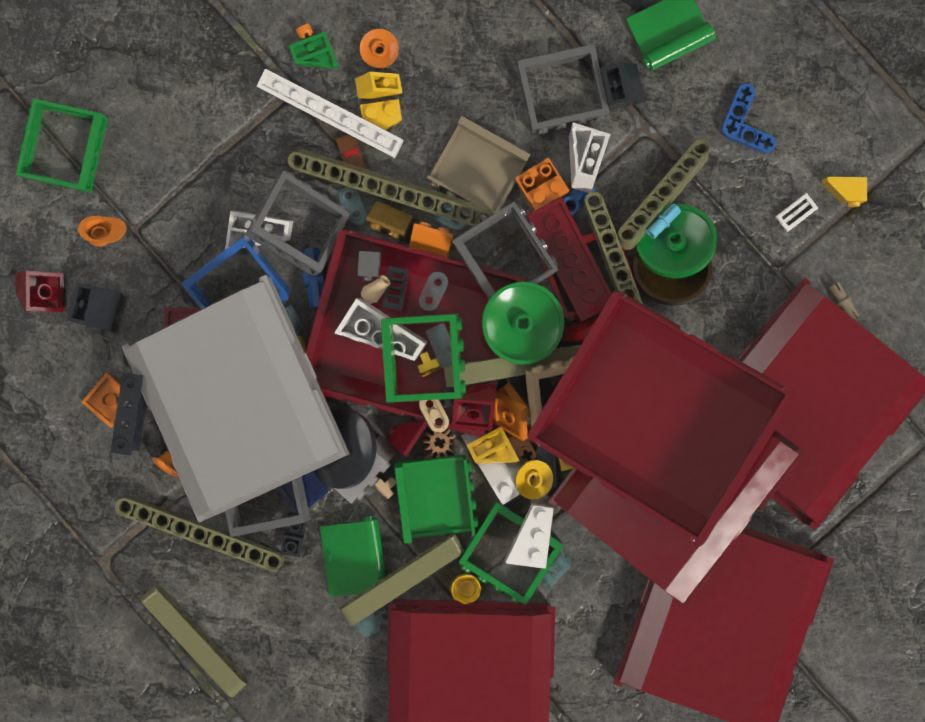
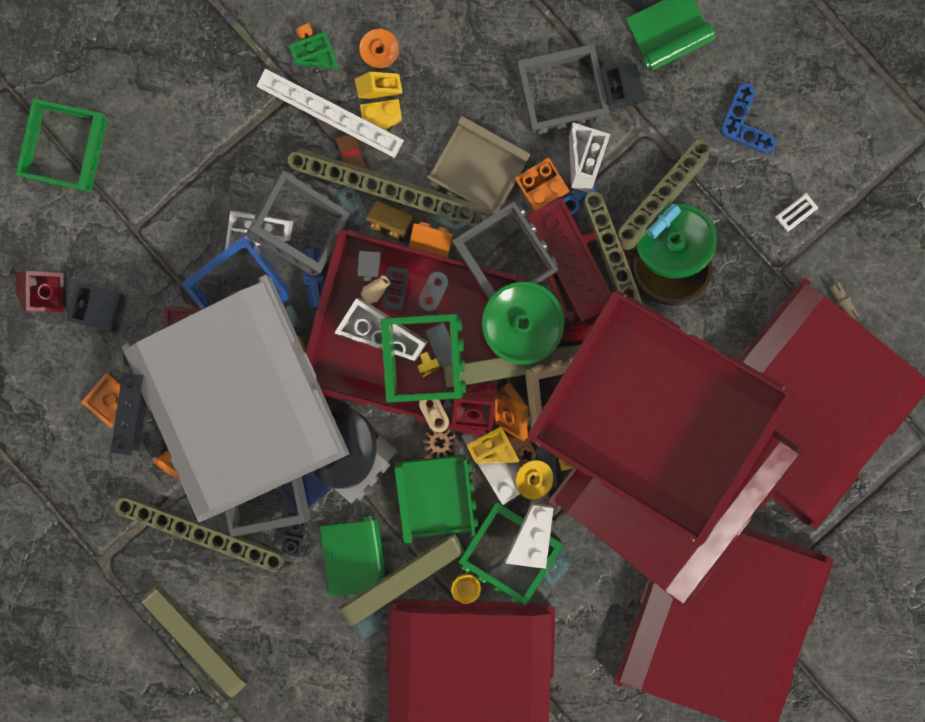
(101, 230): orange piece -> none
(384, 488): tan tile -> none
(406, 435): dark red slope -> none
(847, 189): yellow slope -> none

